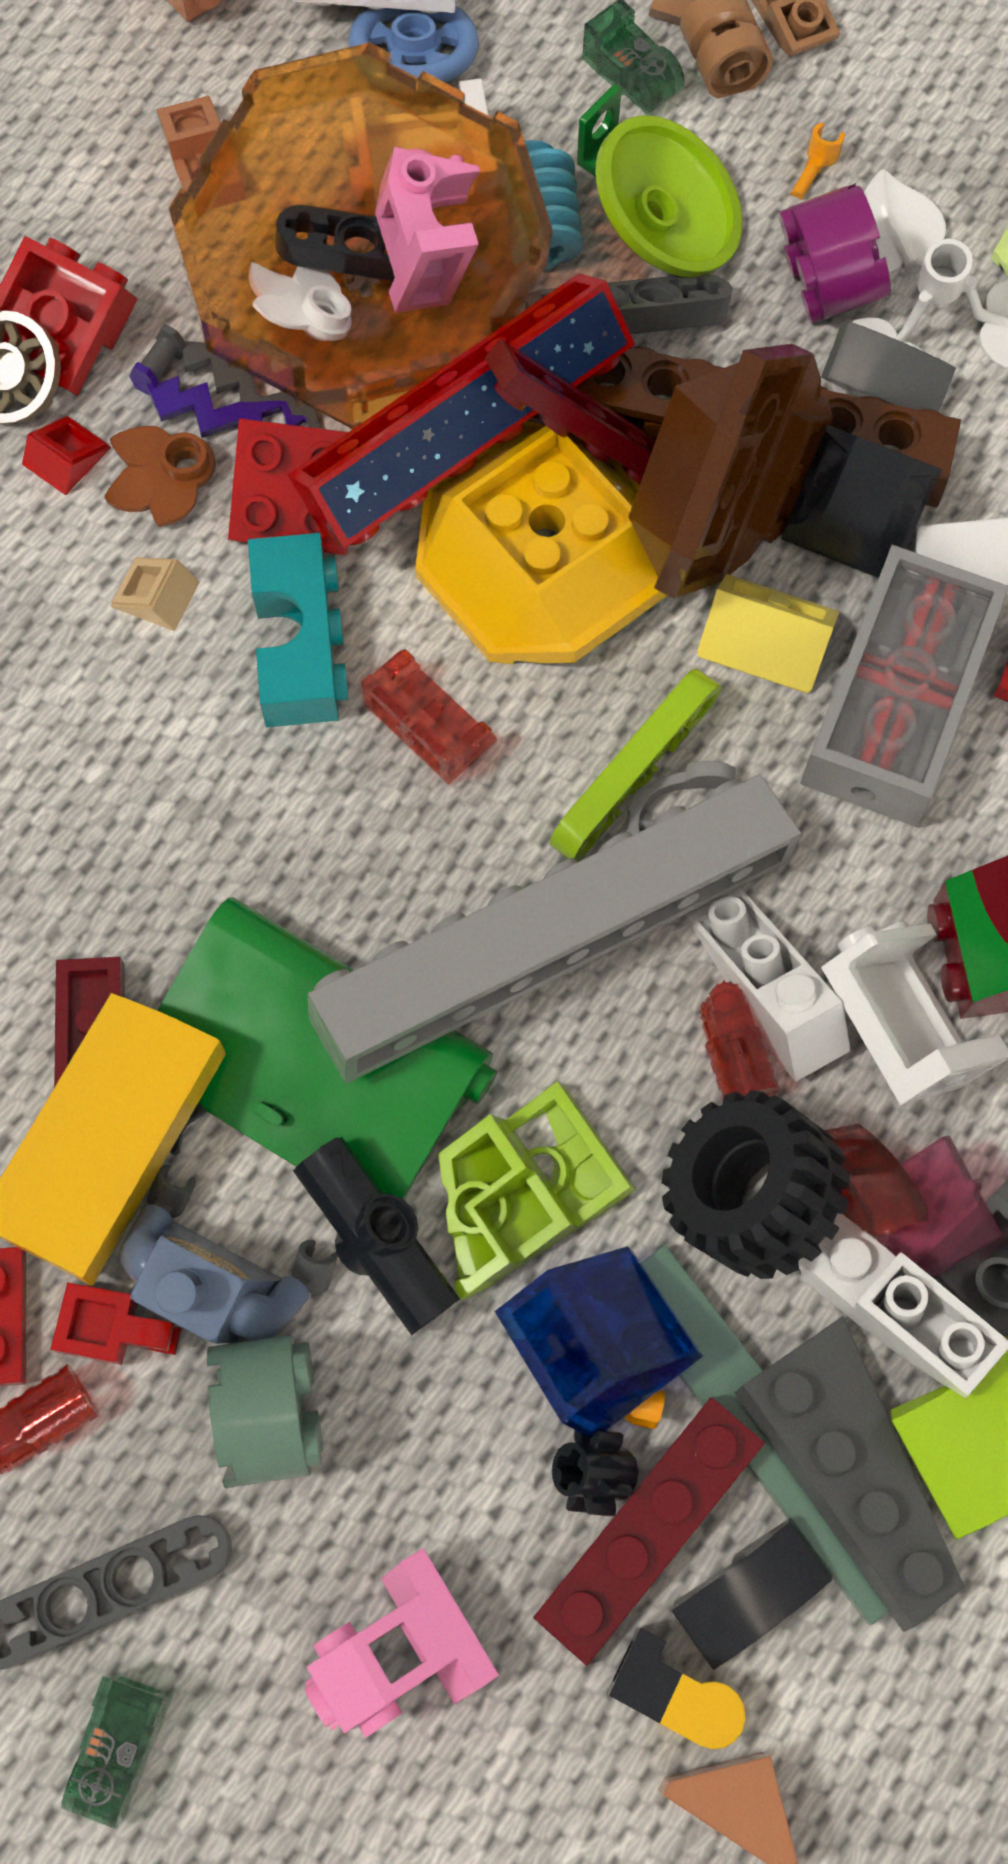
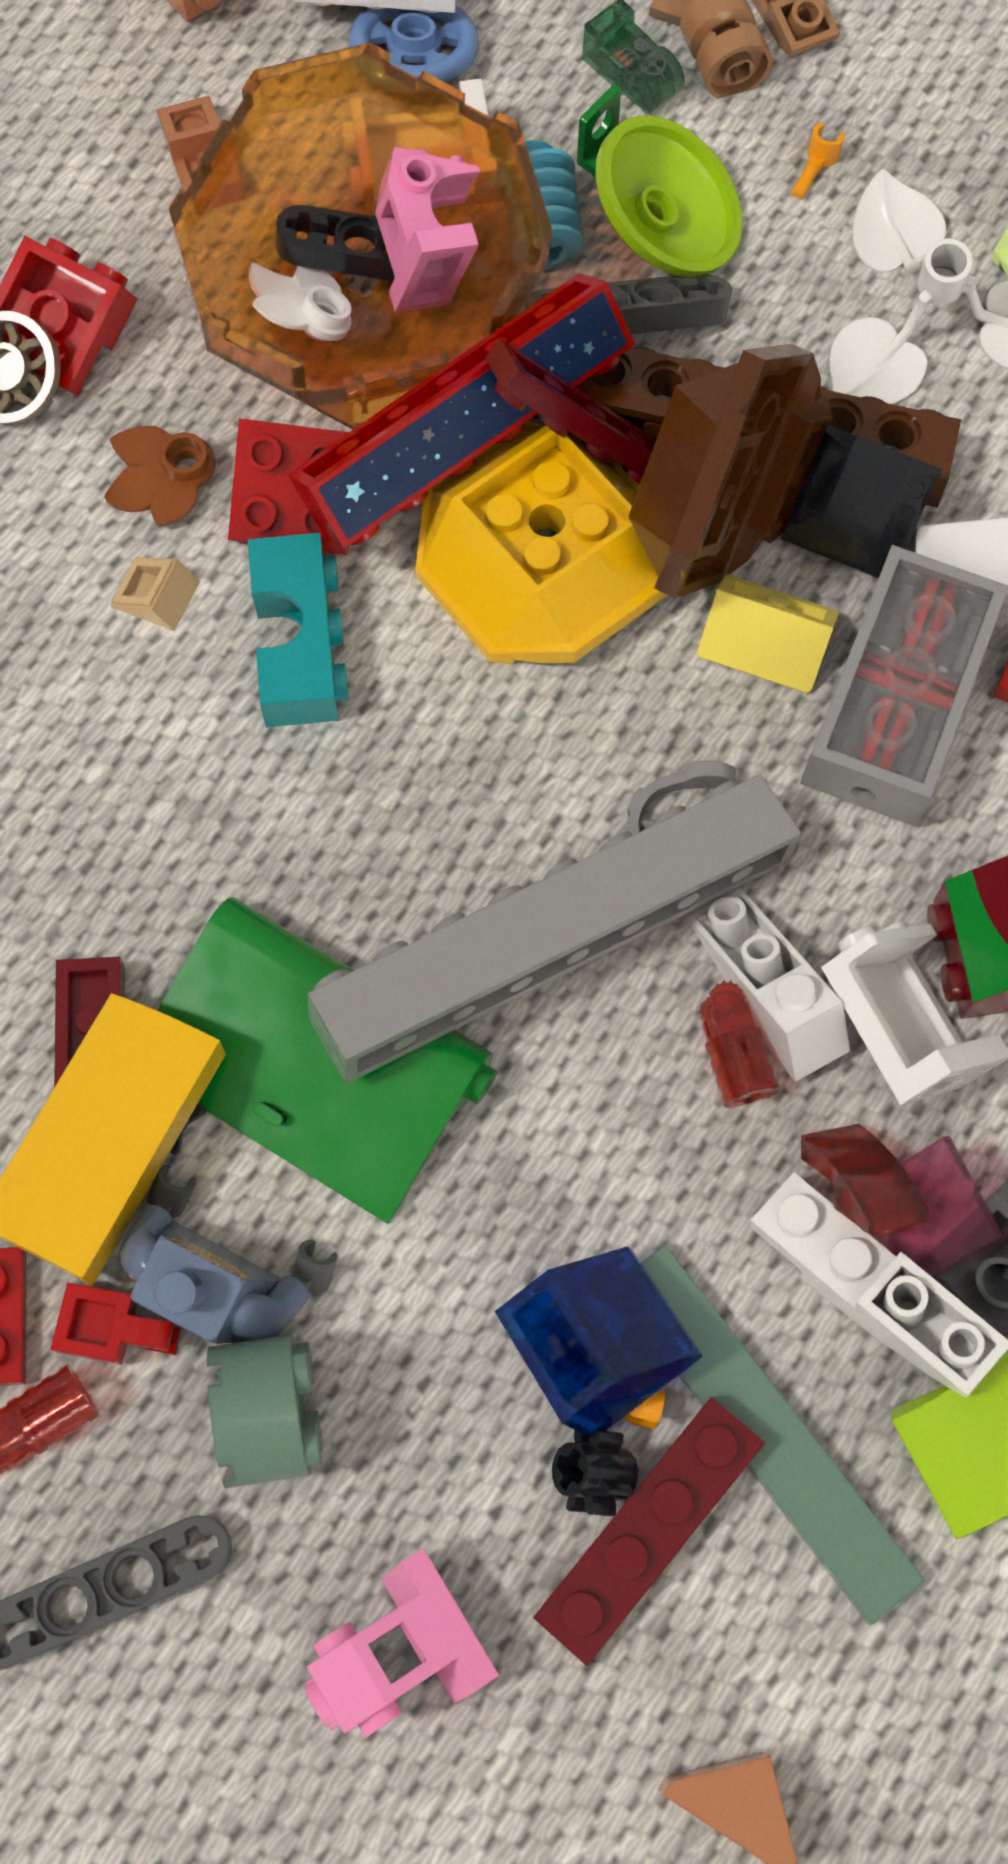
(62, 453): red slope -> none
(115, 1749): clear green leg -> none
(171, 402): piece -> none
(396, 1258): black piece -> none
(425, 716): clear red hinge -> none
(502, 1201): lime slope -> none
(634, 764): lime beam -> none
(699, 1711): leg -> none
(752, 1593): black slope -> none
(789, 1210): black tyre -> none
(835, 252): magenta brick -> none
(847, 1459): dark grey wing -> none
(886, 369): dark grey slope -> none

